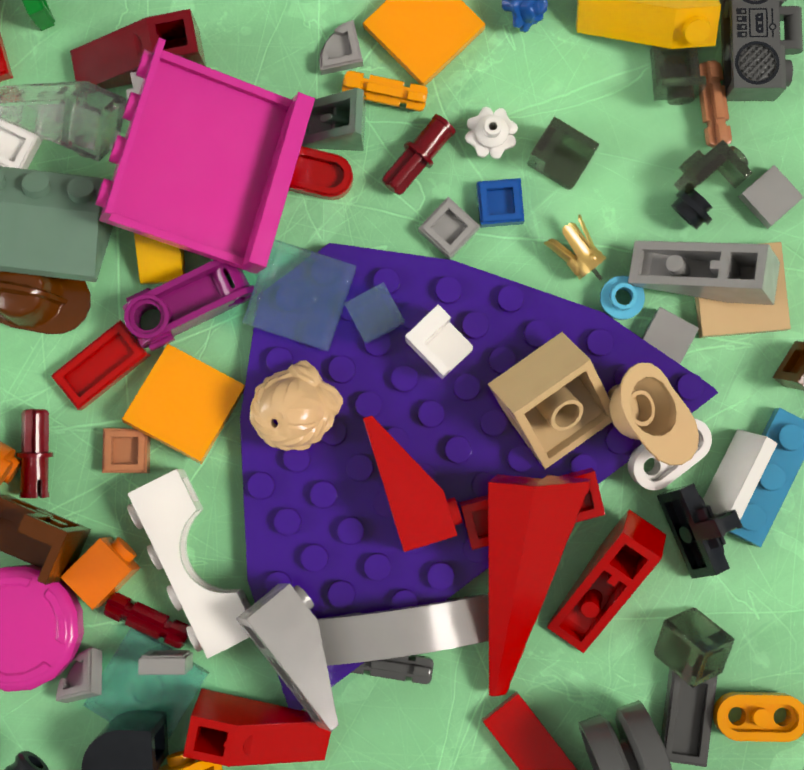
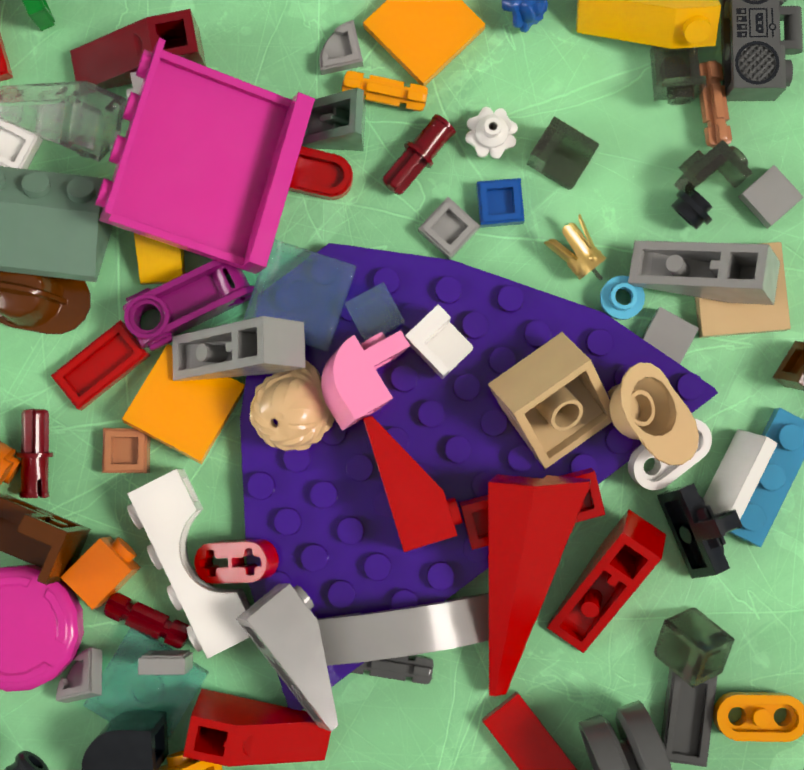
(236, 570): none -> red beam
(239, 349): none -> light grey slope
(351, 380): none -> bright pink brick

